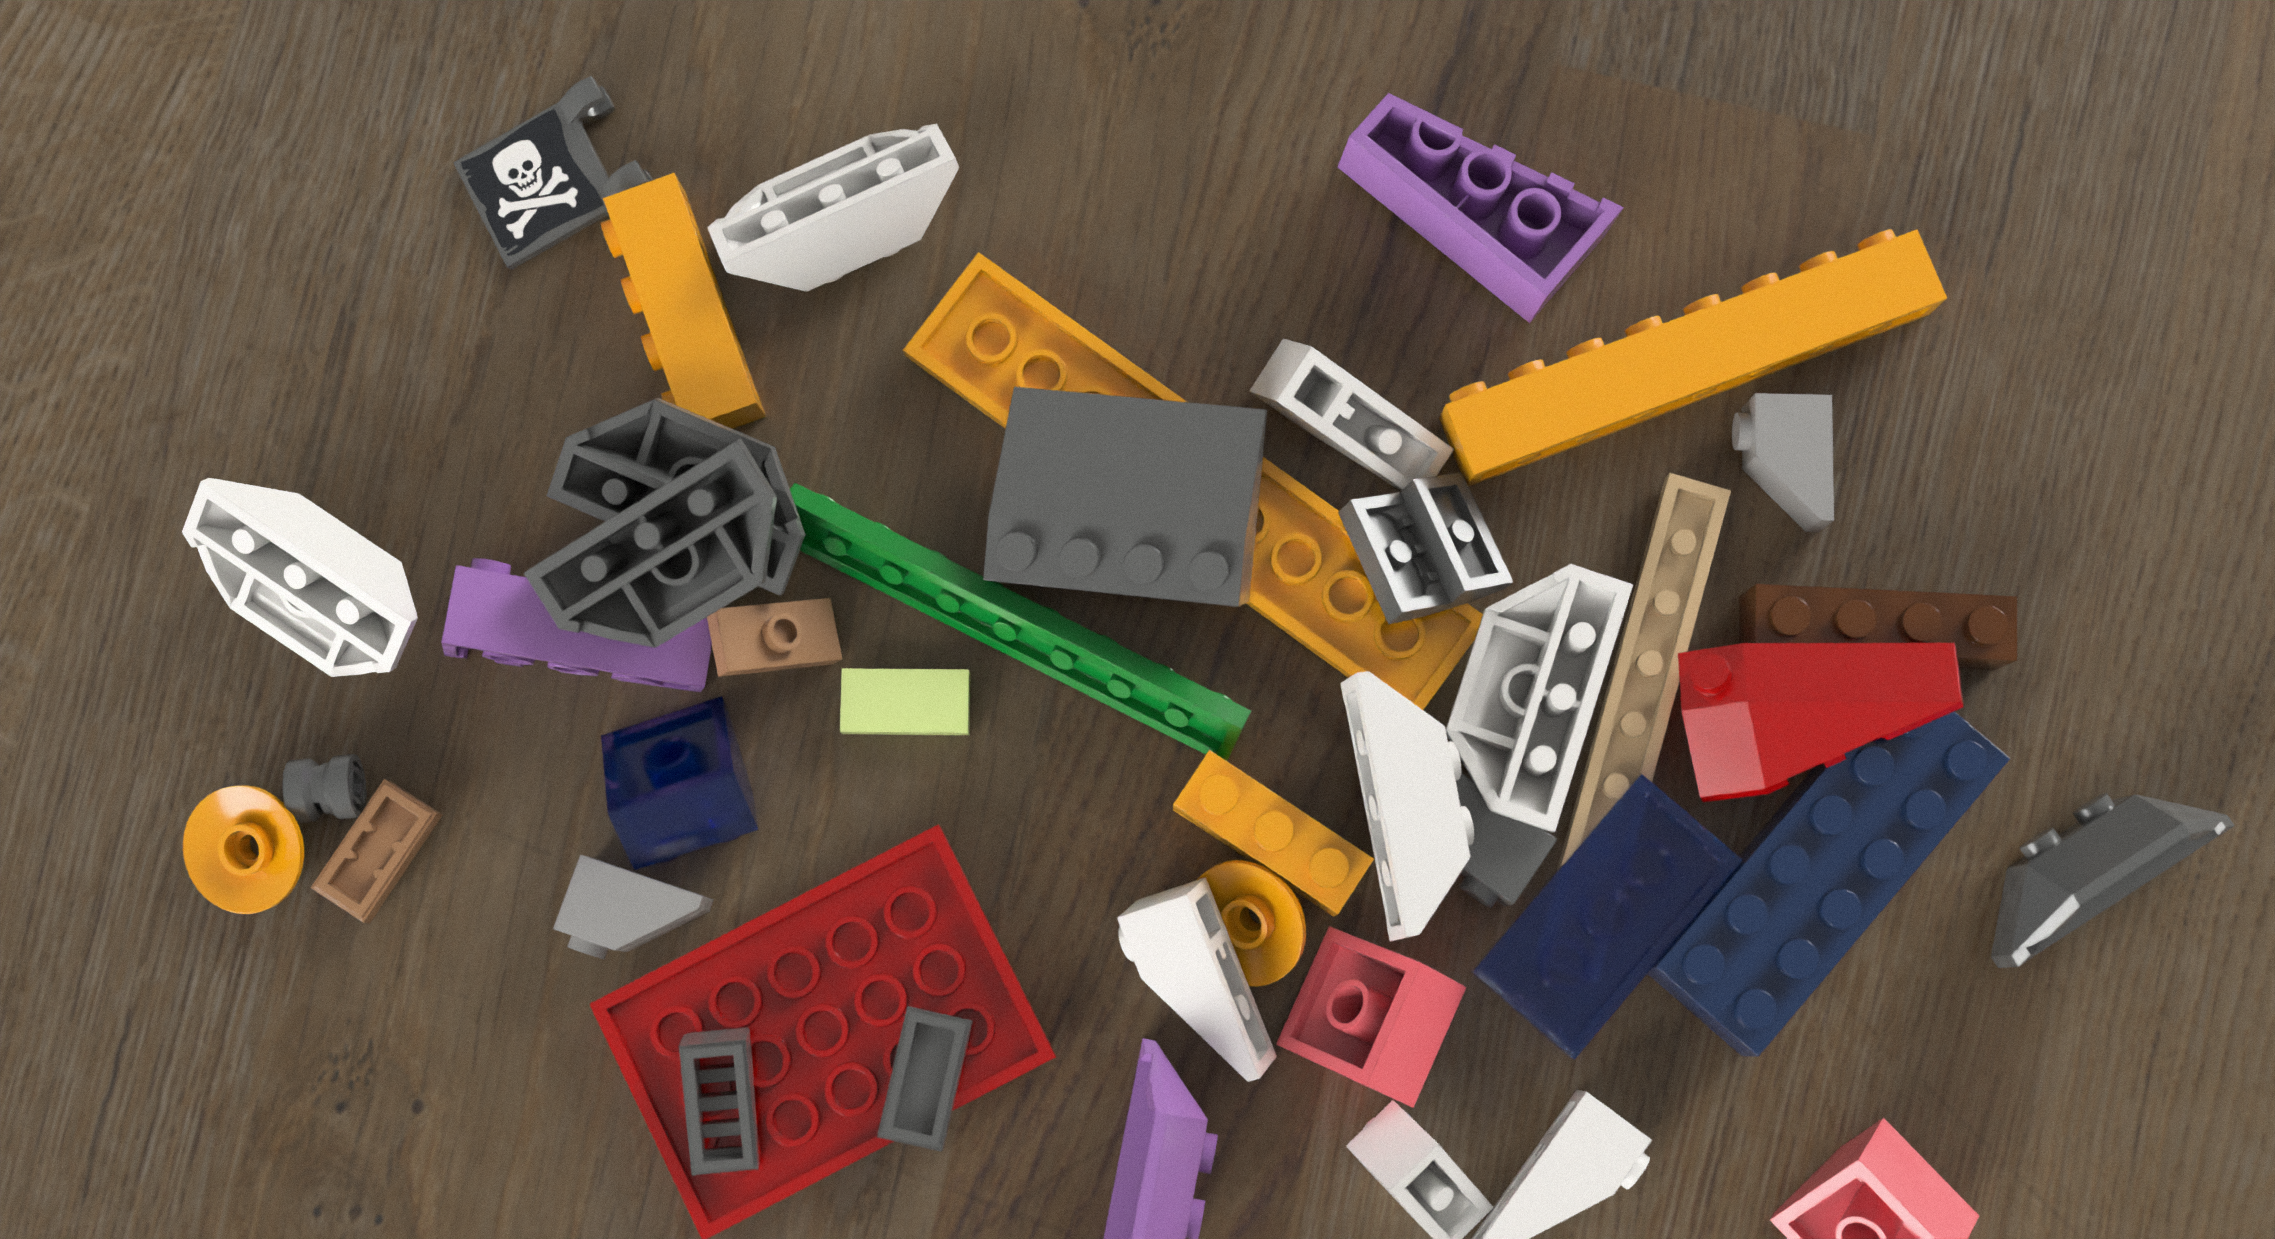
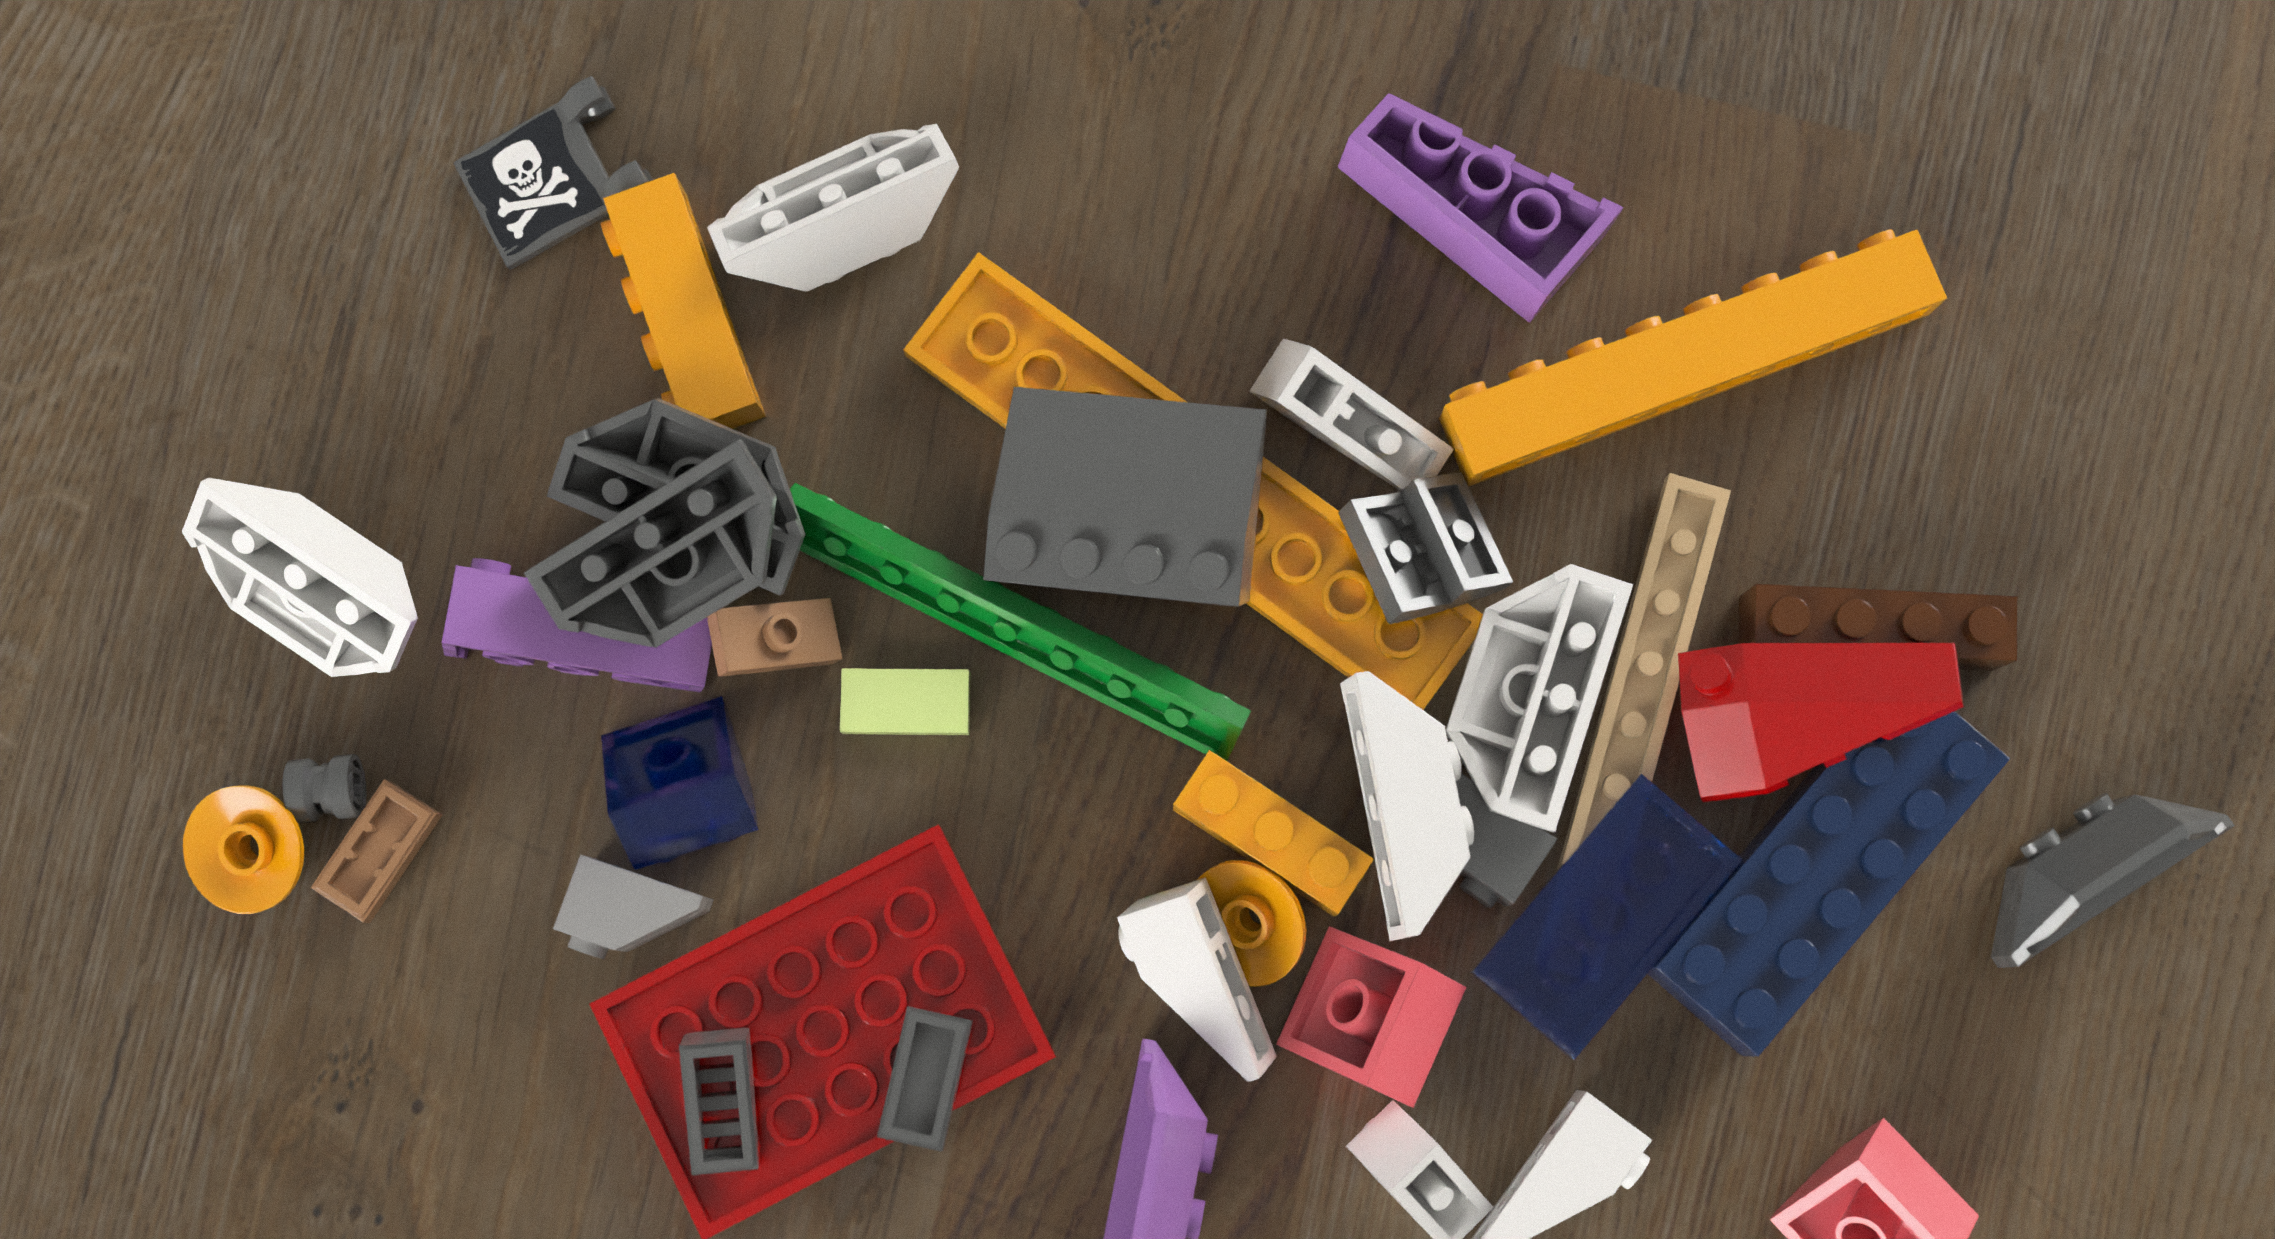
(1790, 453): light grey slope -> none

